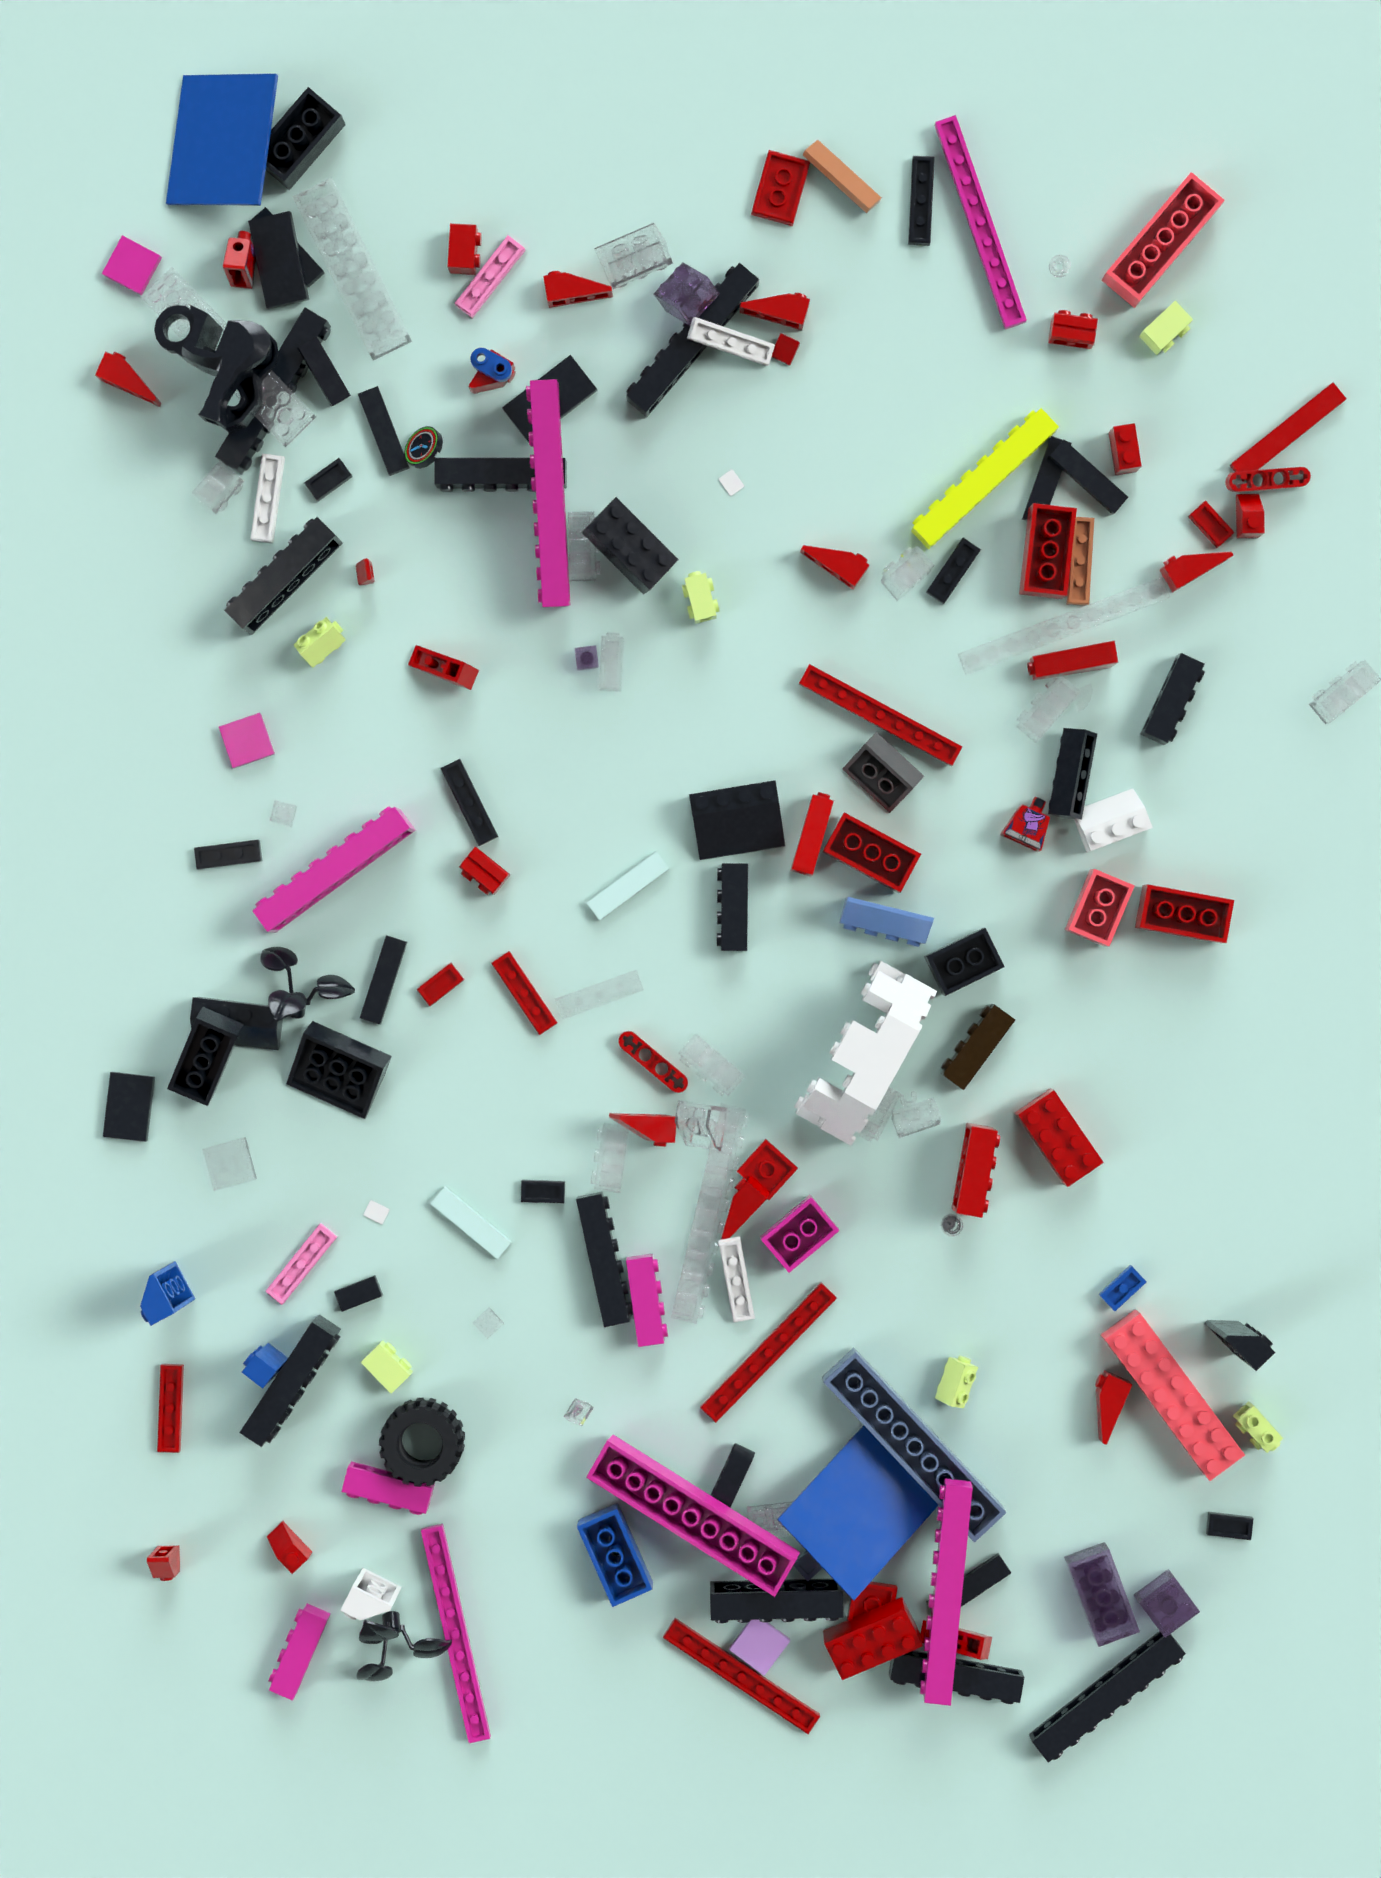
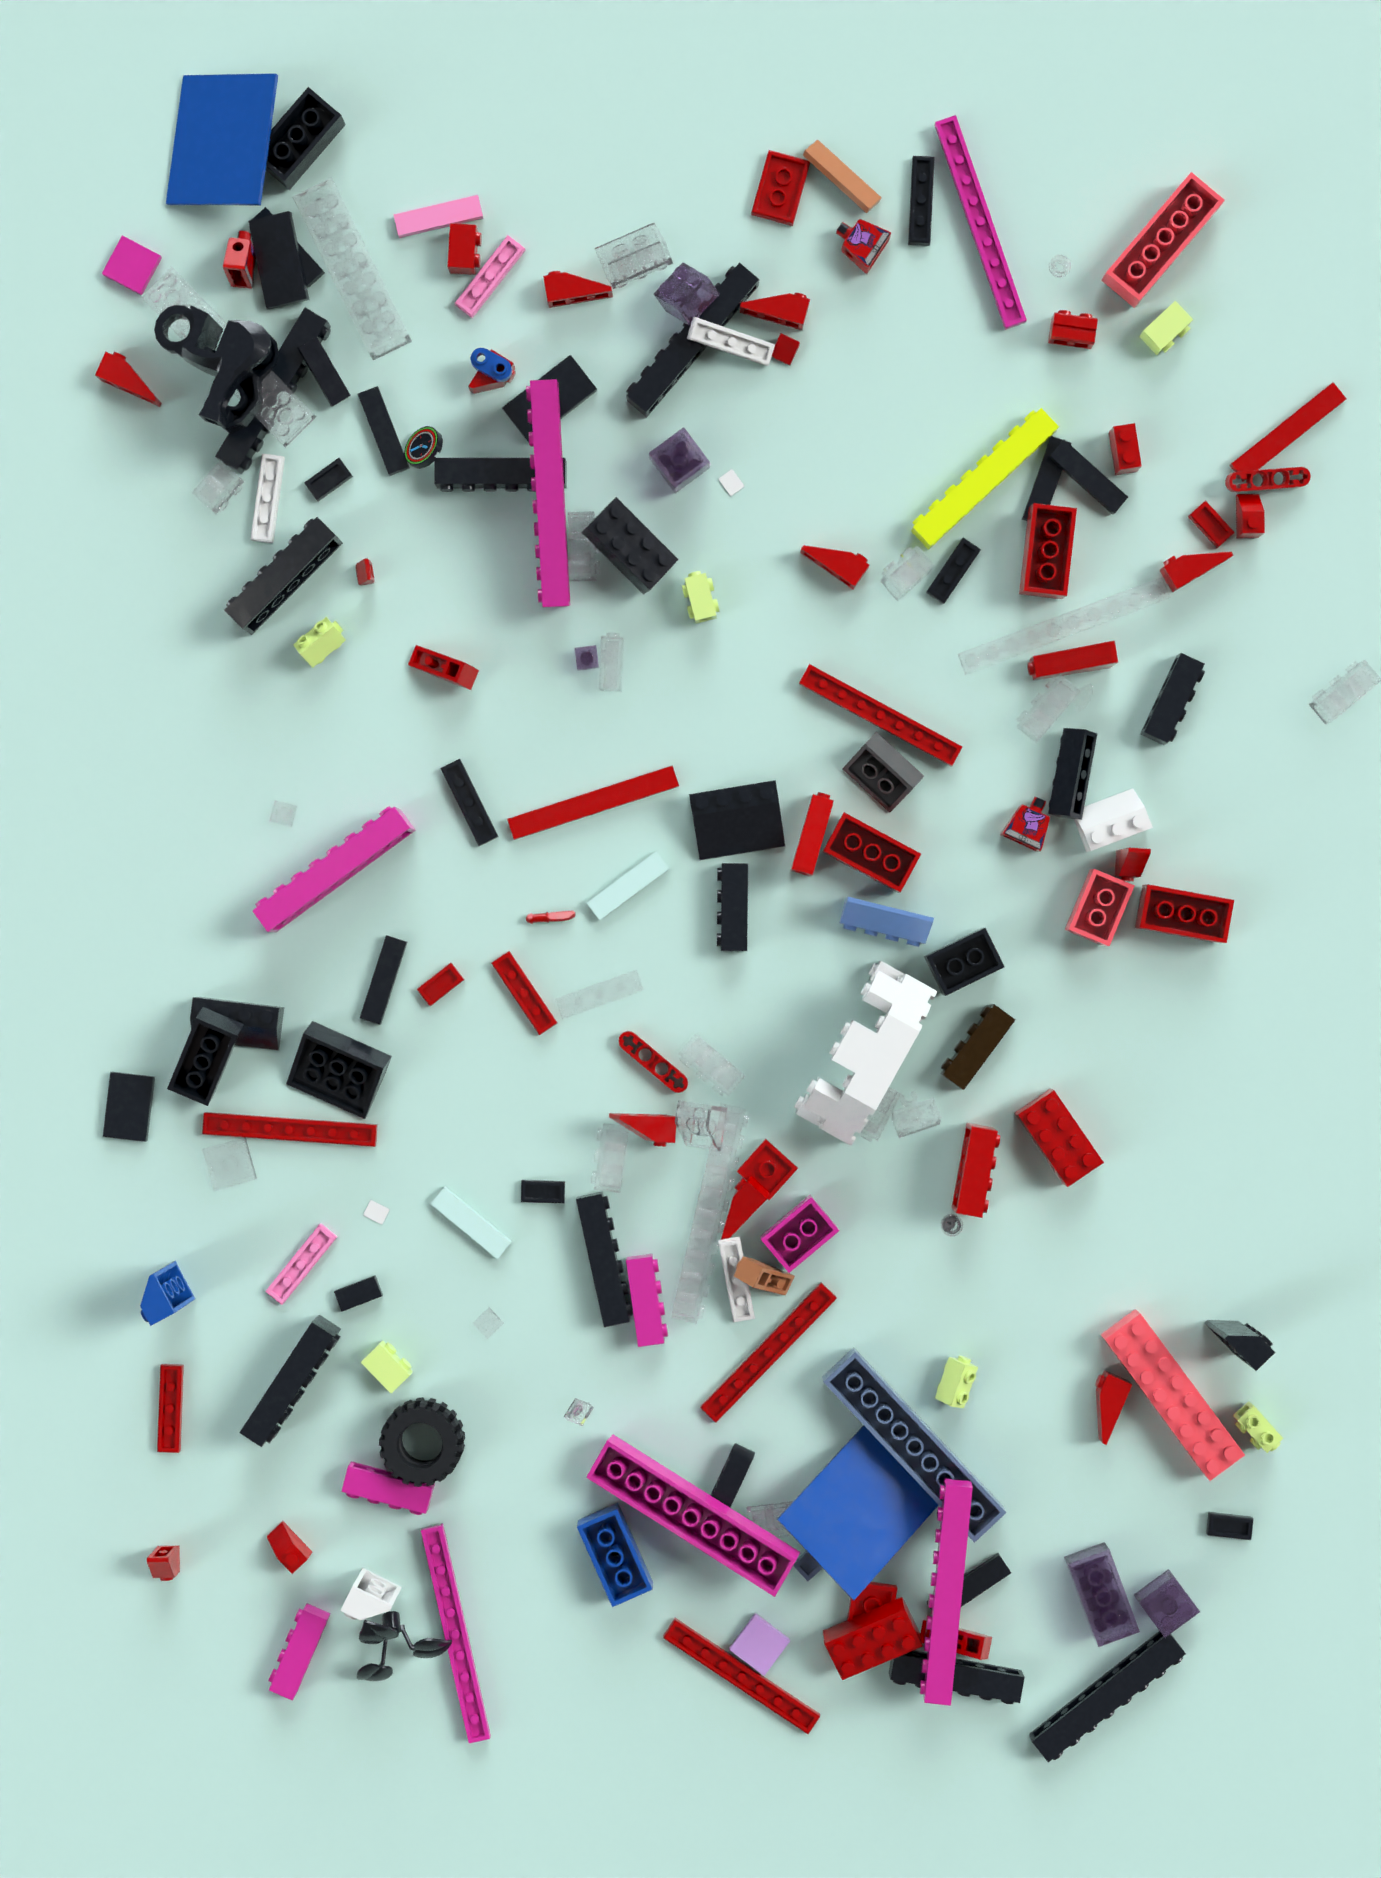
(228, 854): black tile -> none
(246, 740): dark pink tile -> none
(264, 1364): blue brick -> none
(289, 1129): none -> red tile
(294, 1004): black plant -> none
(438, 216): none -> bright pink tile
(484, 871): red brick -> none
(552, 917): none -> piece
(593, 802): none -> red tile
(679, 460): none -> clear purple brick
(763, 1276): none -> nougat slope
(793, 1601): black brick -> none
(863, 243): none -> torso
(1081, 562): nougat tile -> none
(1122, 1288): blue plate -> none
(1131, 863): none -> red slope

